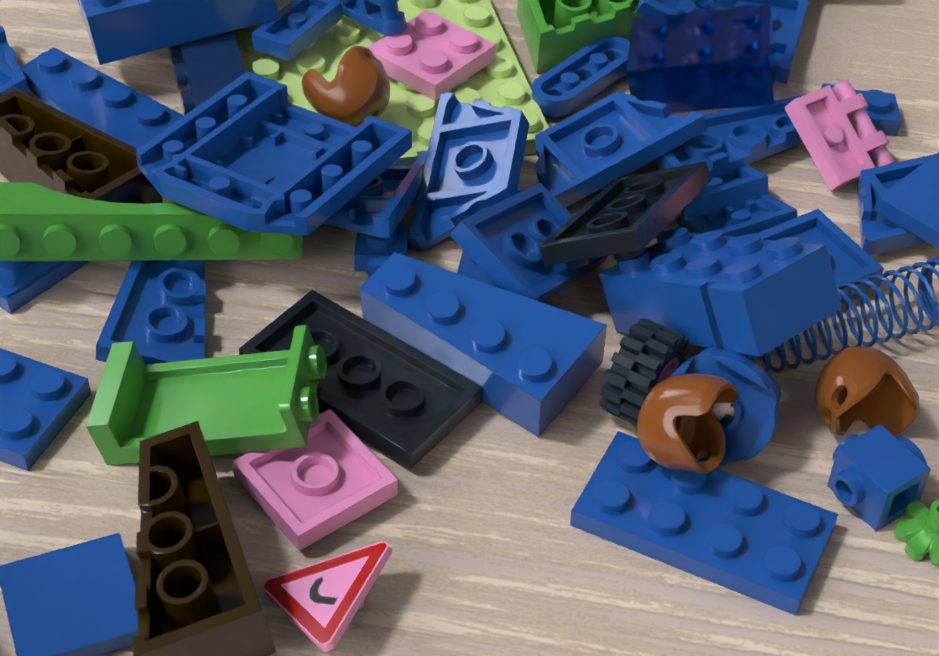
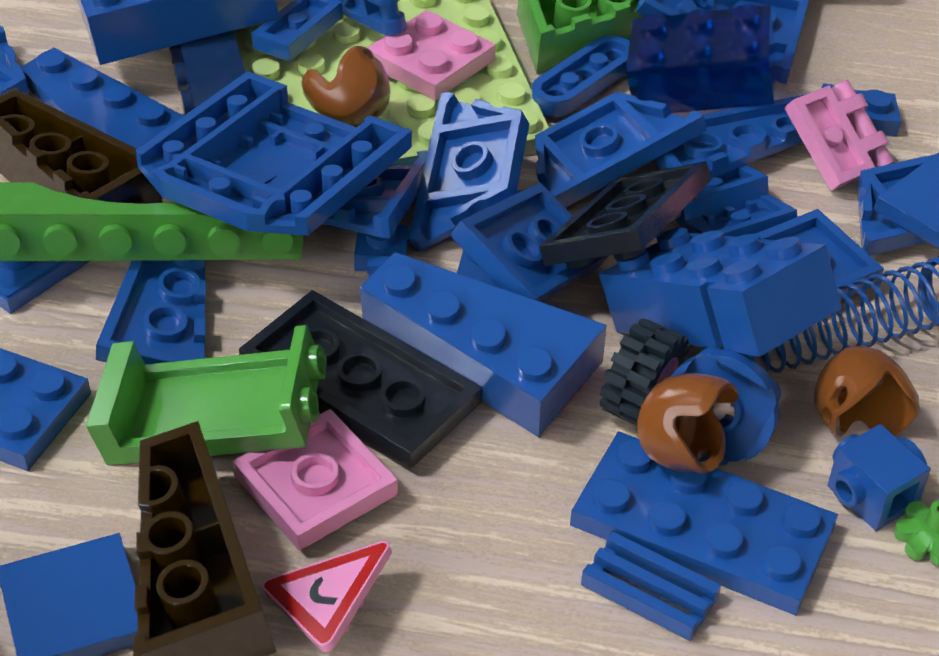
(655, 579): none -> blue tile

